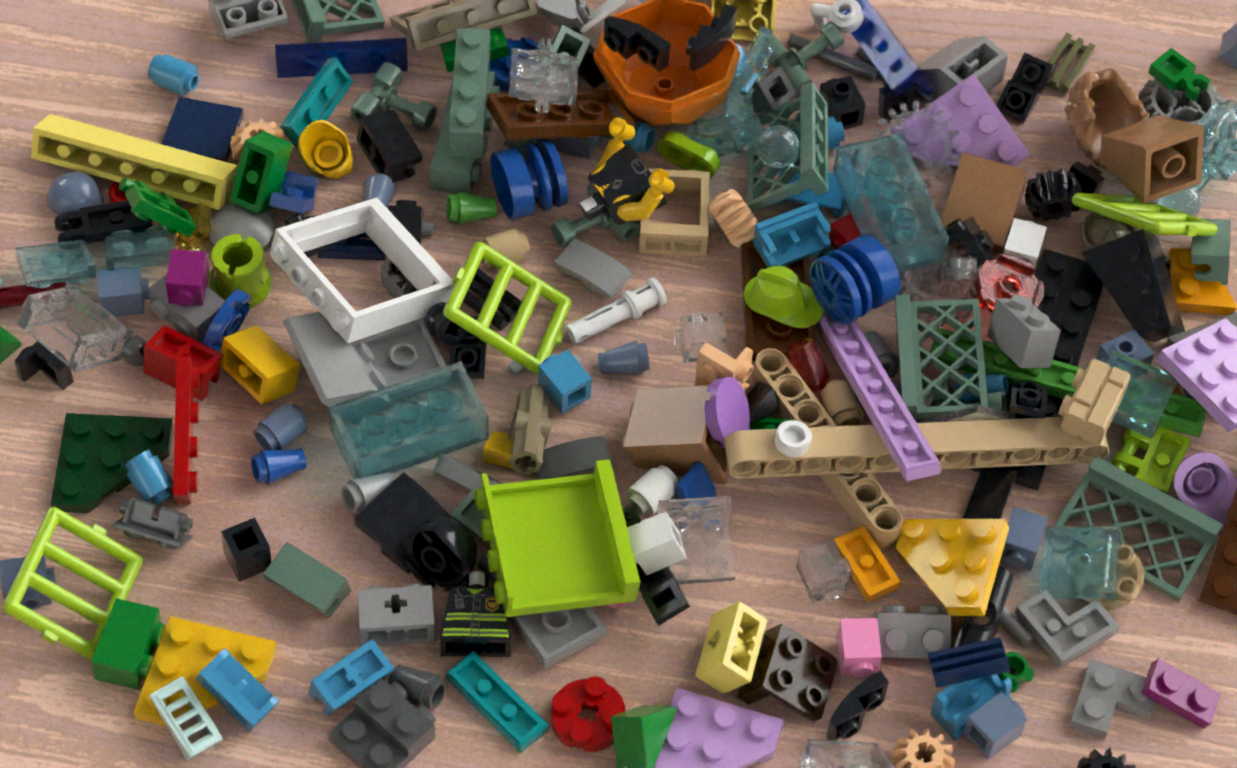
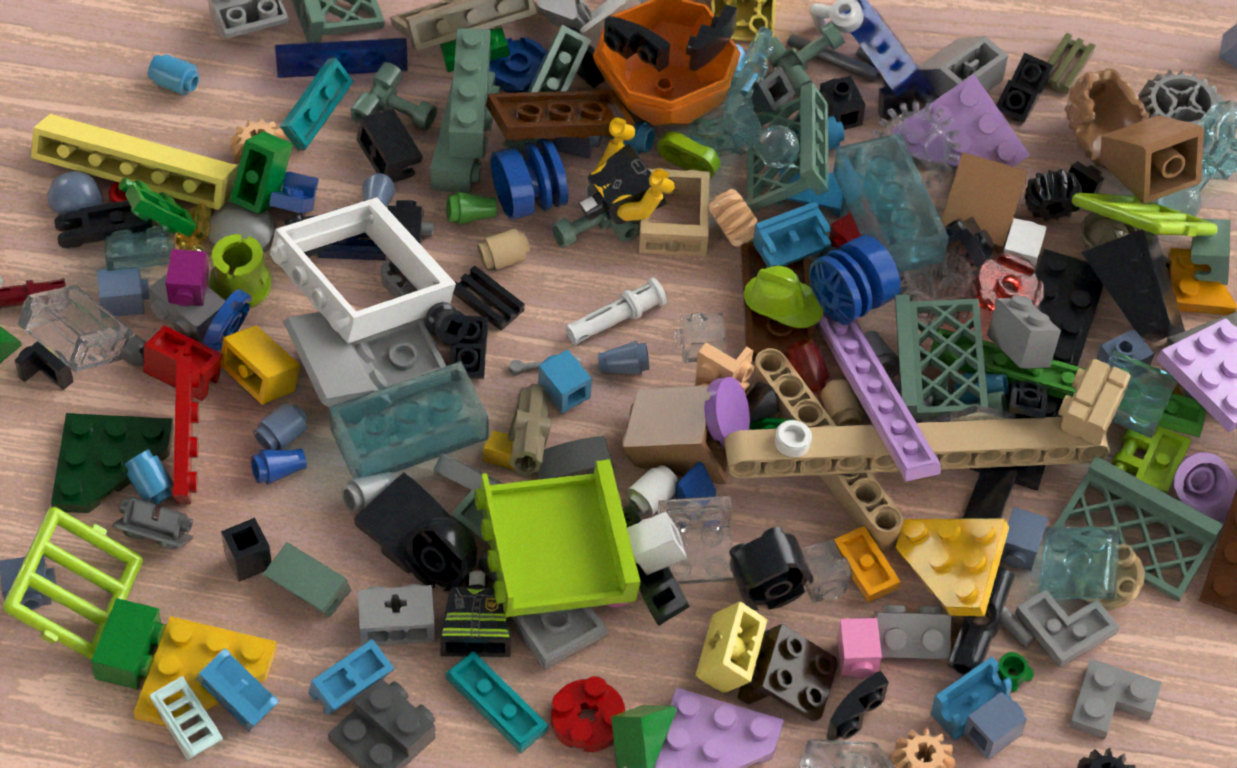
(55, 263): clear light blue plate -> none
(203, 128): dark blue tile -> none
(325, 150): yellow hair -> none
(421, 686): dark grey cone -> none
(480, 327): lime bar -> none
(543, 76): clear plate -> none
(593, 267): light grey slope -> none
(770, 569): none -> black brick
(962, 267): clear plate -> none
(968, 662): dark blue tile -> none
(1176, 71): green plate -> none
(1181, 693): plate -> none

